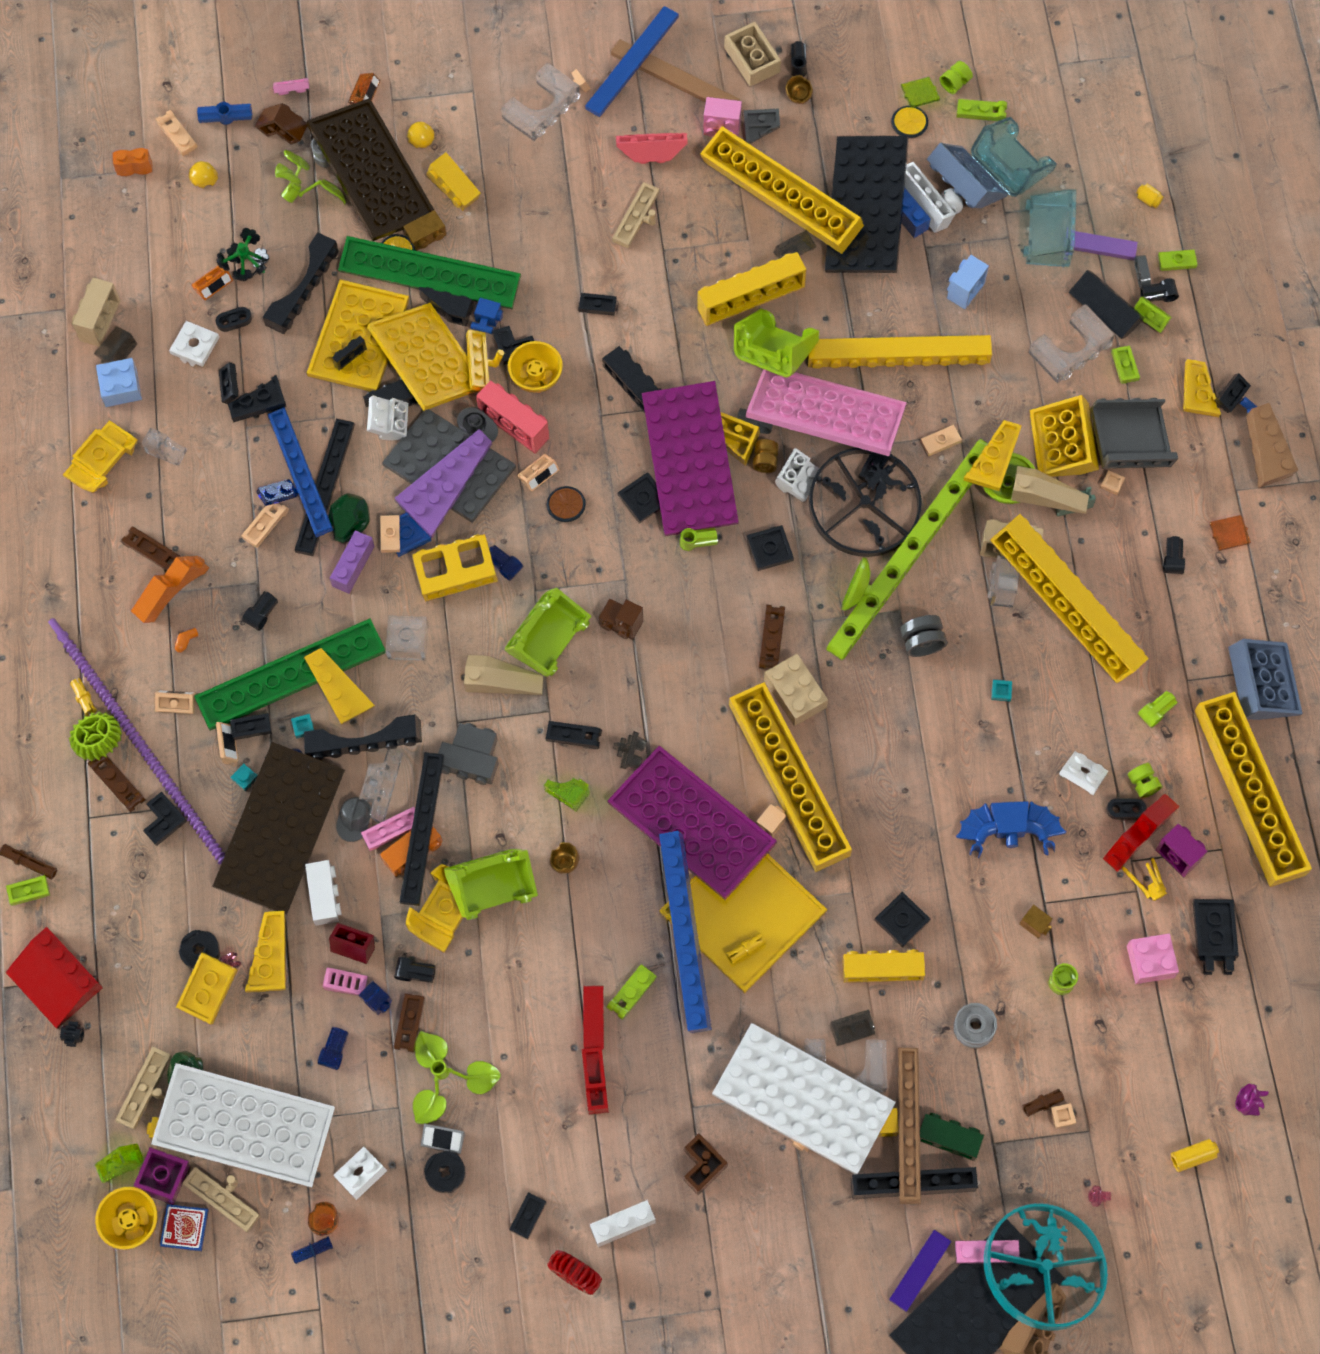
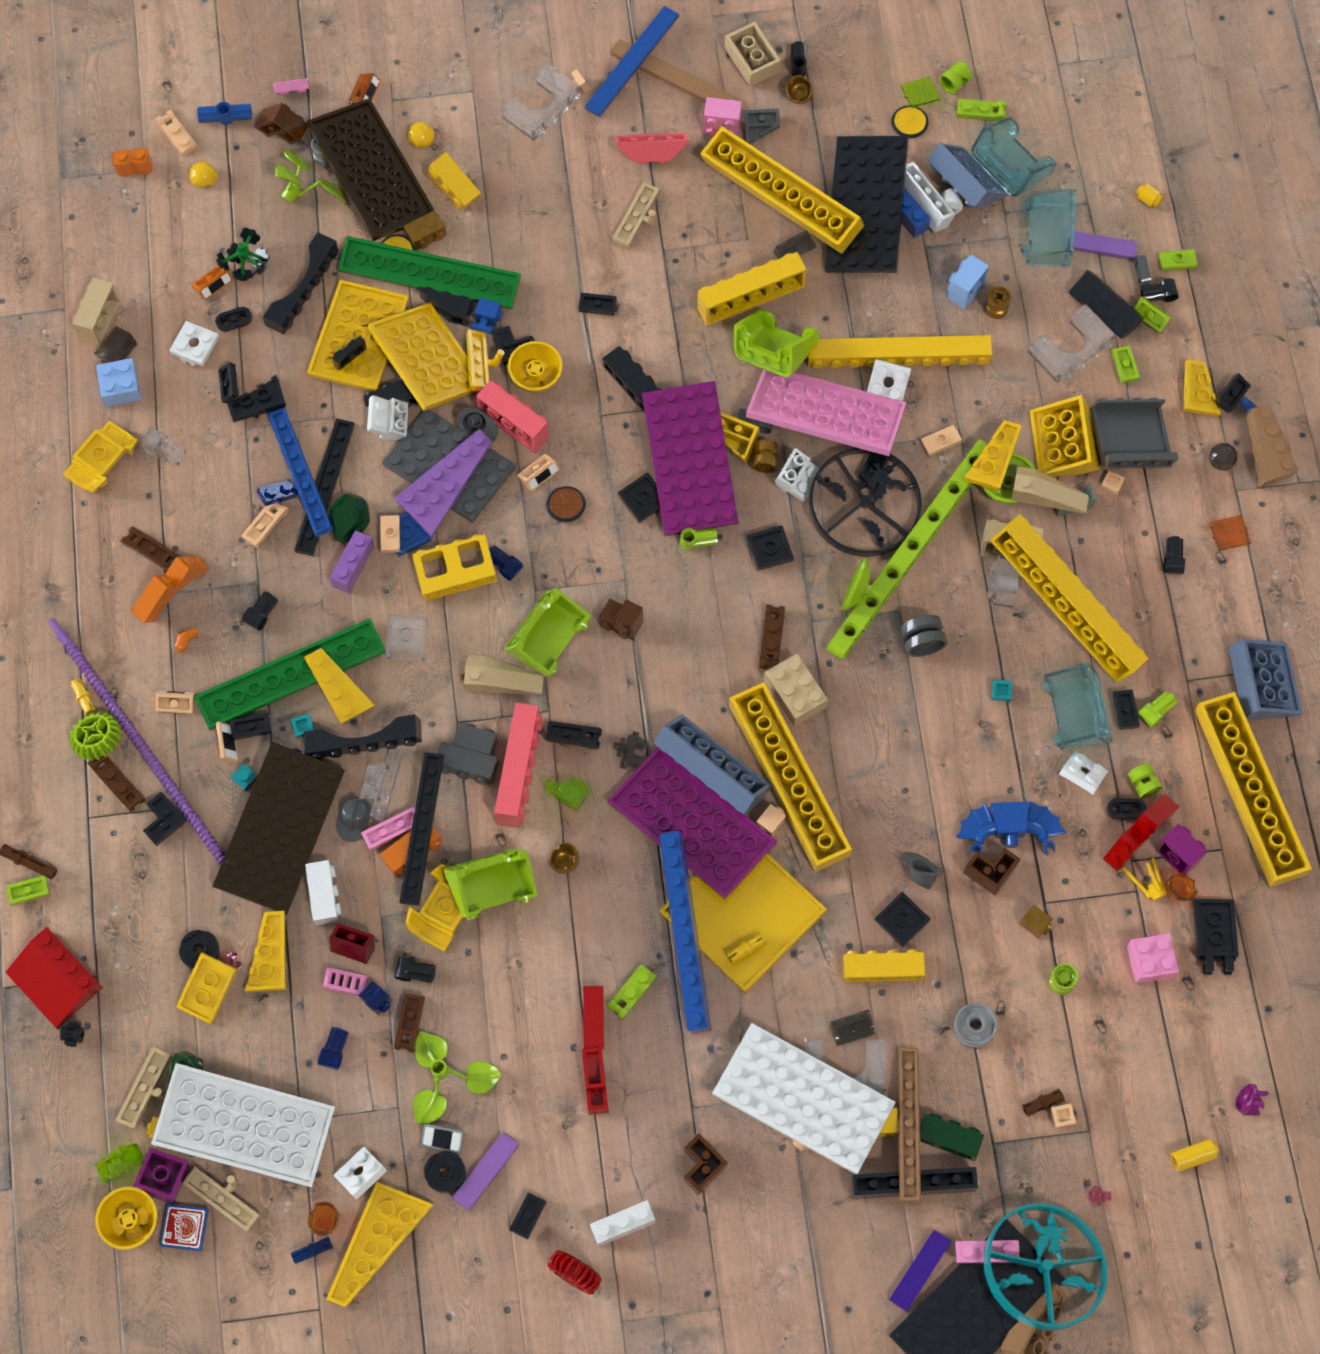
(381, 1230): none -> yellow wing
(485, 1171): none -> medium lavender tile
(517, 765): none -> coral brick
(712, 764): none -> sand blue brick
(886, 369): none -> white piece
(921, 869): none -> dark grey piece
(992, 874): none -> reddish brown brick
(997, 302): none -> pearl gold wheel
(1078, 707): none -> clear light blue windscreen
(1126, 709): none -> black plate
(1181, 887): none -> clear orange hair
(1223, 456): none -> clear smoke hair

